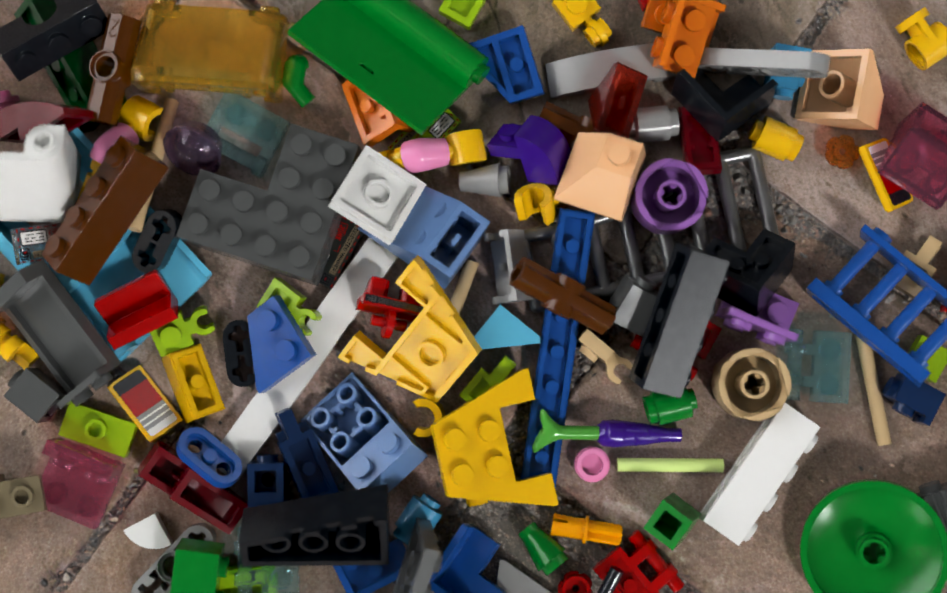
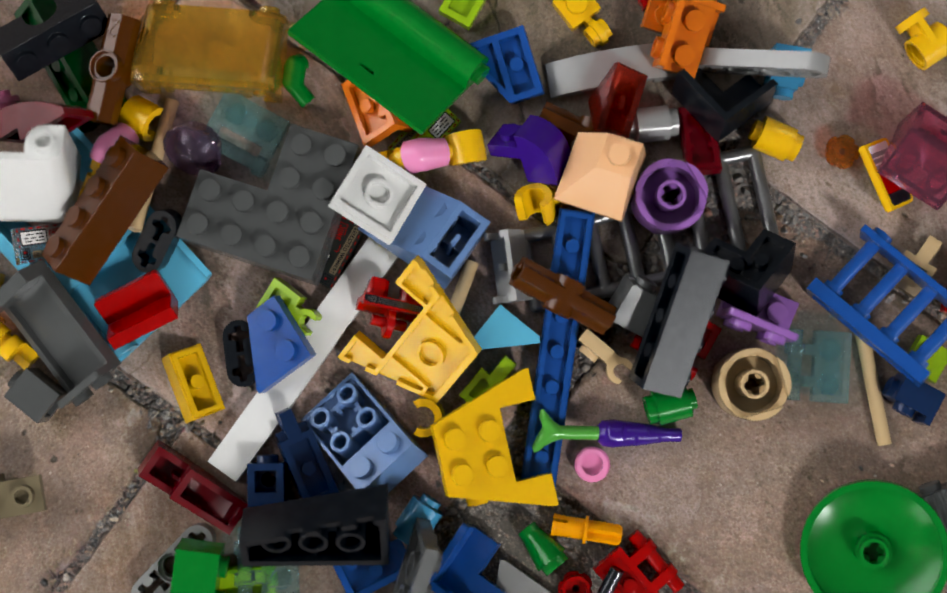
(79, 481): clear pink bracket -> none
(98, 429): lime plate -> none
(145, 403): slope -> none
(149, 533): white tile -> none
(178, 333): lime plate -> none
(212, 455): blue plate -> none
(486, 180): light grey cone -> none
(672, 521): green brick -> none
(711, 465): yellowish green bar -> none
(759, 473): white brick -> none
(848, 96): light nougat slope -> none

